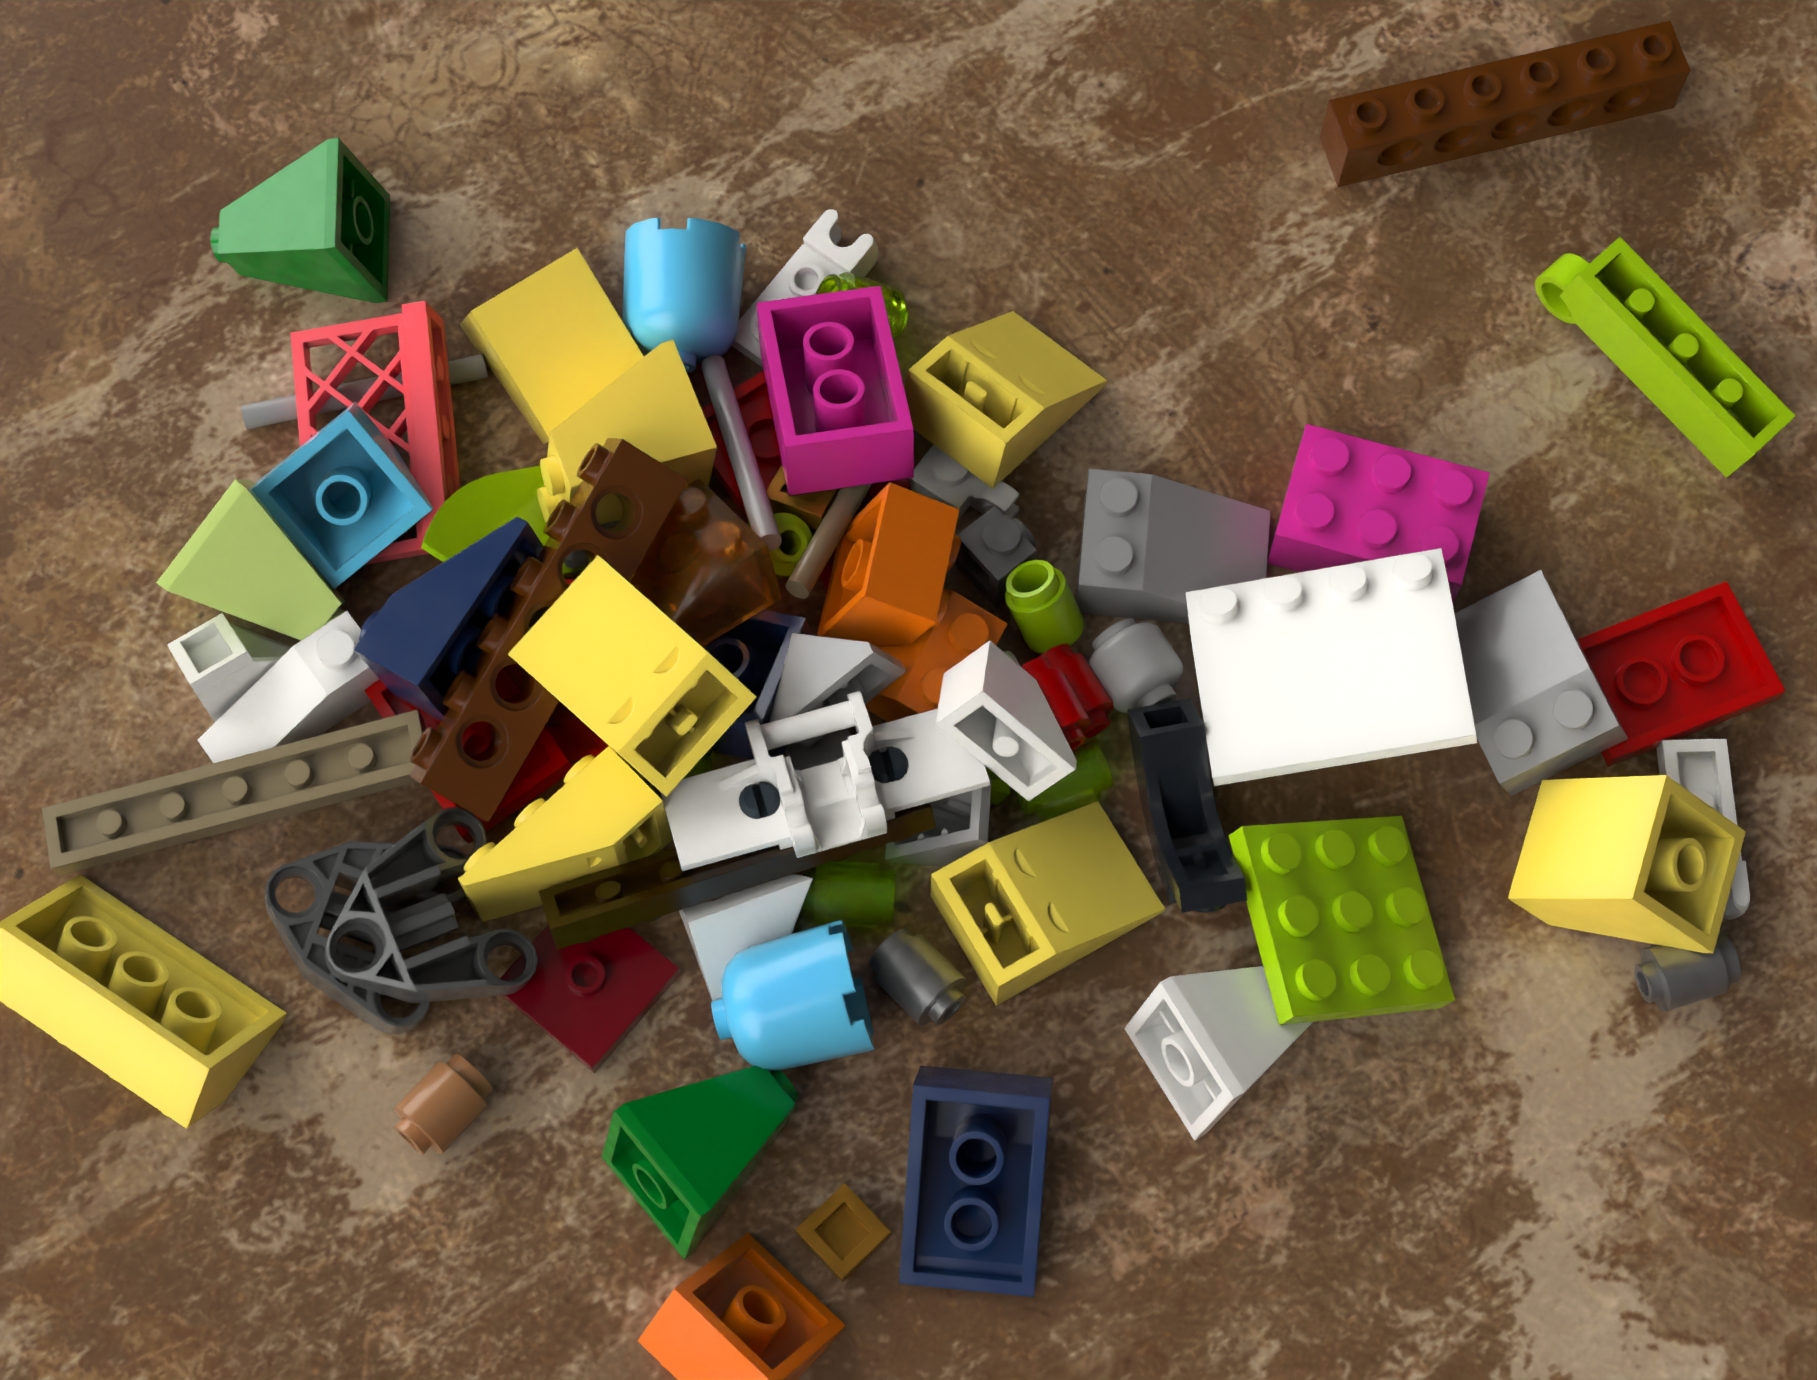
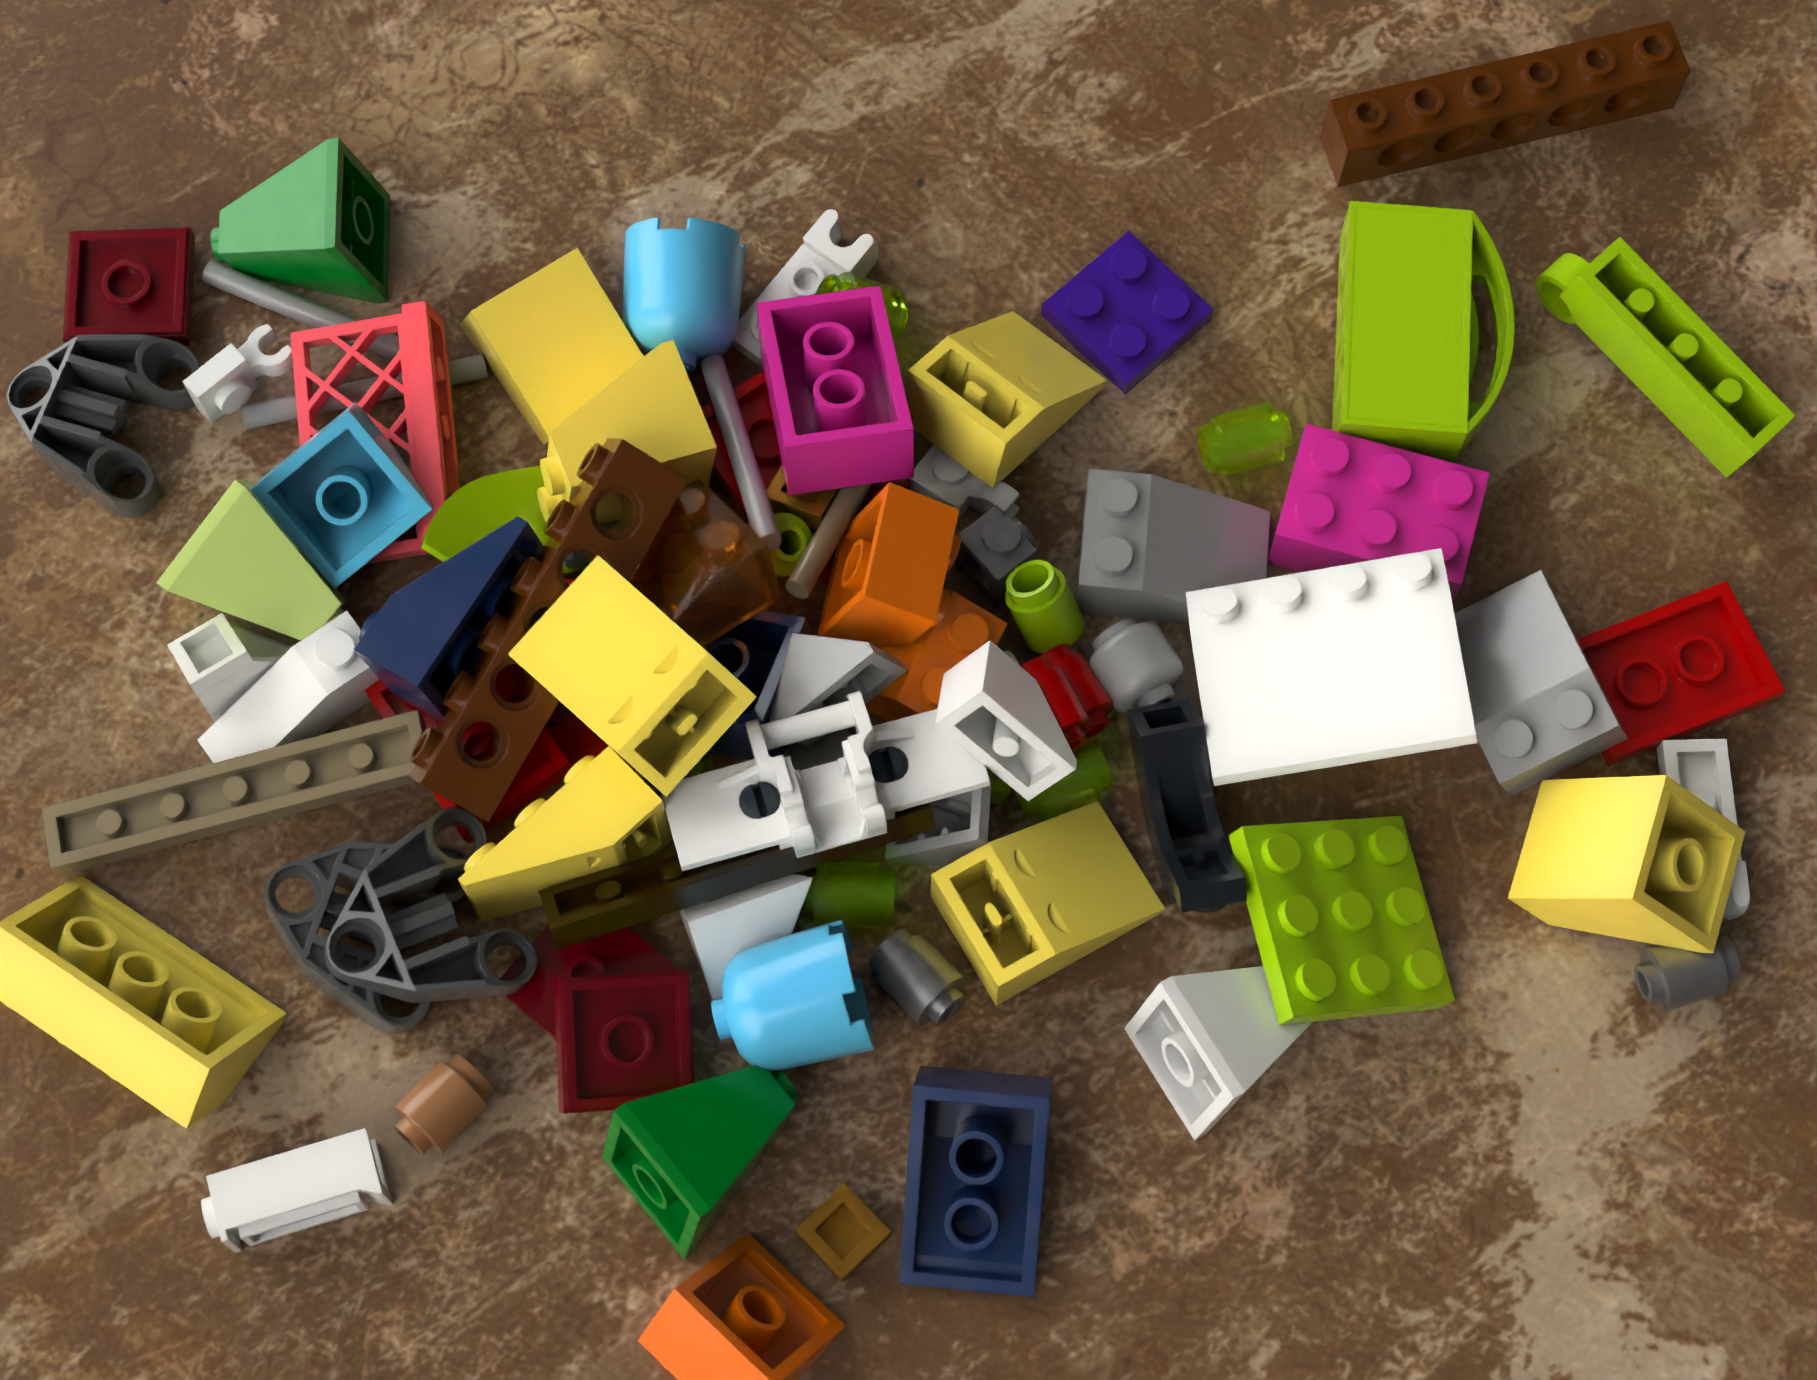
(90, 387): none -> dark grey connector
(130, 283): none -> dark red plate
(231, 375): none -> white plate
(287, 303): none -> light grey bar
(295, 1190): none -> white window
(621, 1038): none -> dark red plate
(1126, 312): none -> dark purple plate
(1244, 439): none -> clear neon green brick
(1414, 327): none -> lime piece

